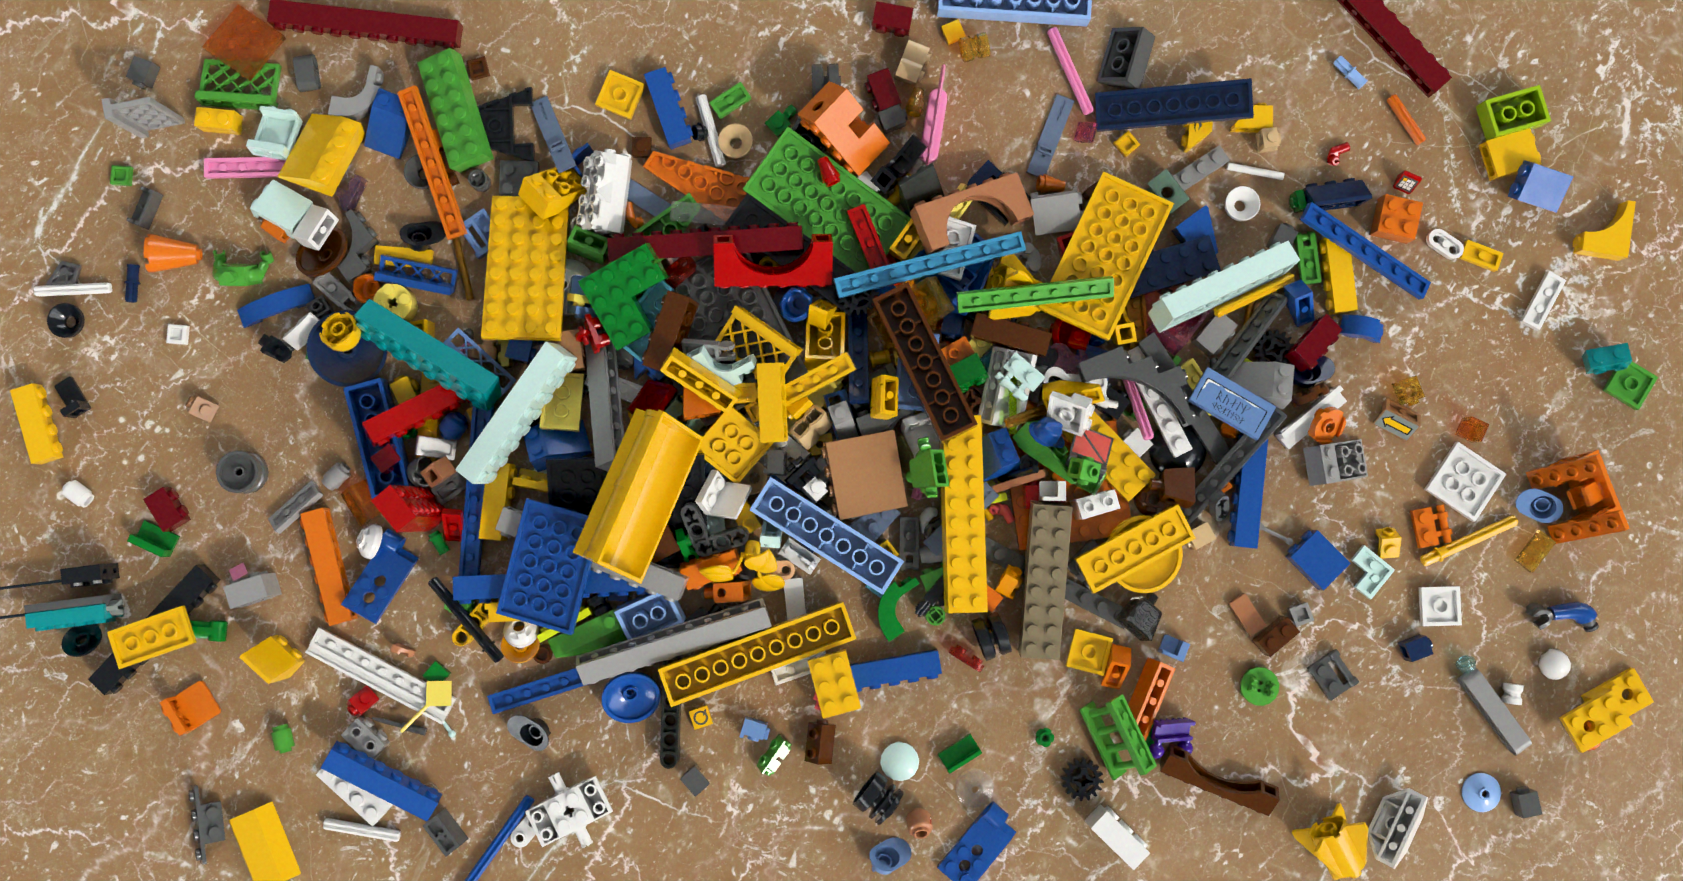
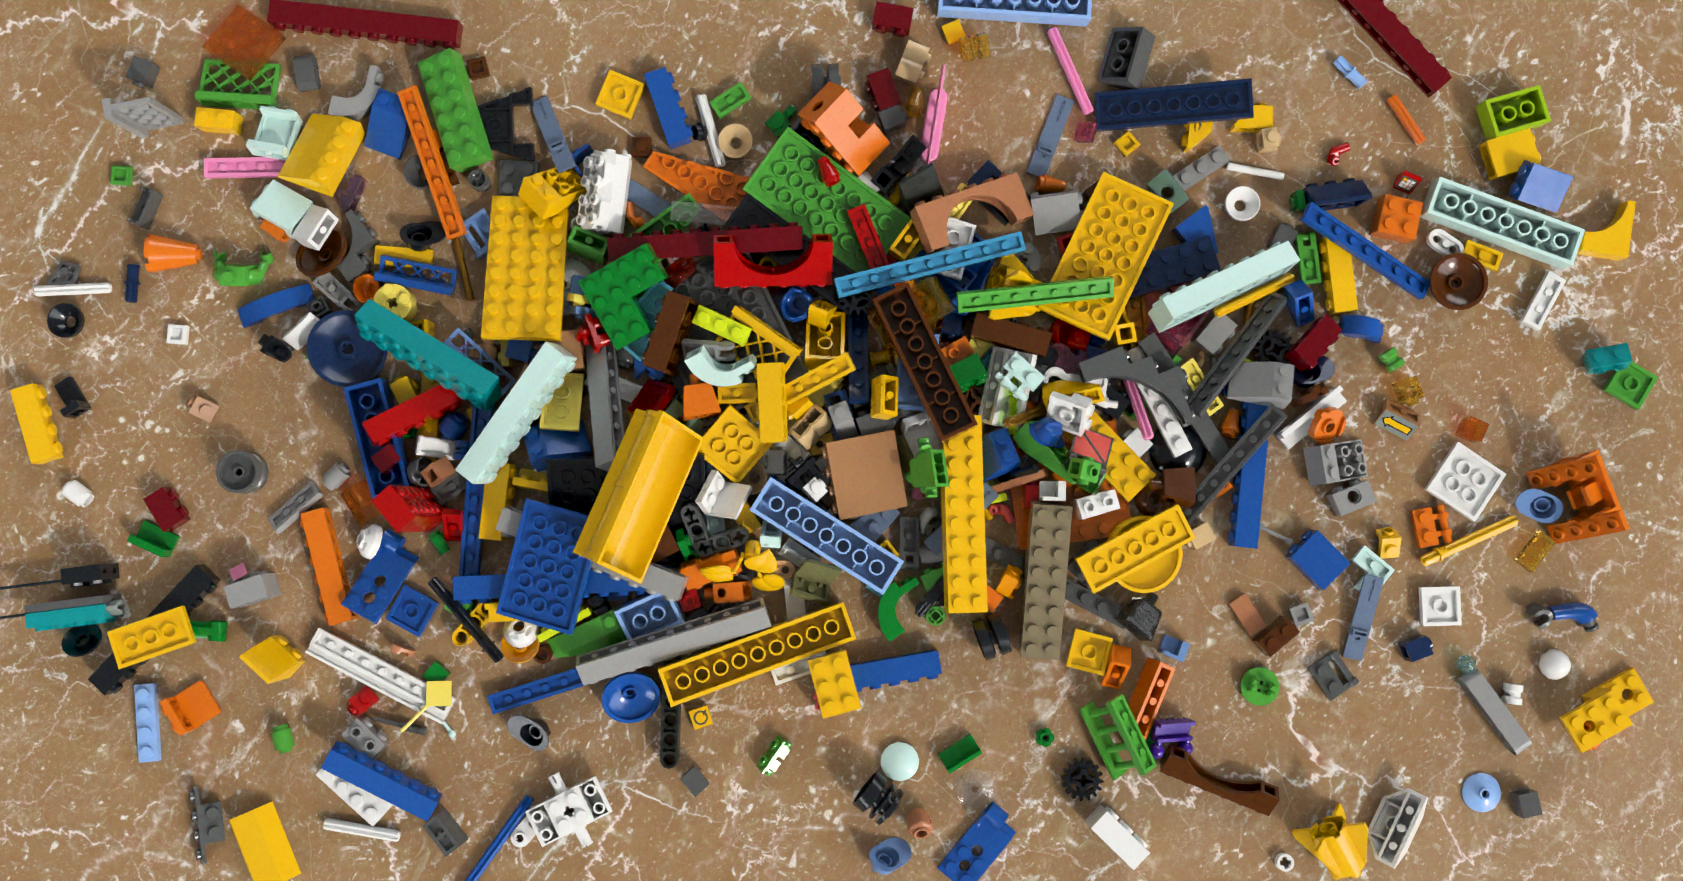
(147, 722): none -> light blue plate
(340, 332): yellow cylinder -> none
(412, 610): none -> blue plate
(462, 449): none -> blue wheel
(690, 600): none -> red bracket
(700, 380): yellow brick -> none
(722, 325): none -> neon yellow plate
(754, 729): medium blue brick -> none
(813, 580): none -> olive bracket
(820, 742): reddish brown brick -> none
(974, 662): clear red plate -> none
(1219, 505): dark grey beam -> none
(1232, 403): medium blue tile -> none
(1290, 865): none -> white bush
(1362, 497): none -> light grey brick
(1363, 617): none -> sand blue piece
(1391, 359): none -> bright green wheel
(1469, 280): none -> reddish brown dish
(1502, 223): none -> light aqua brick

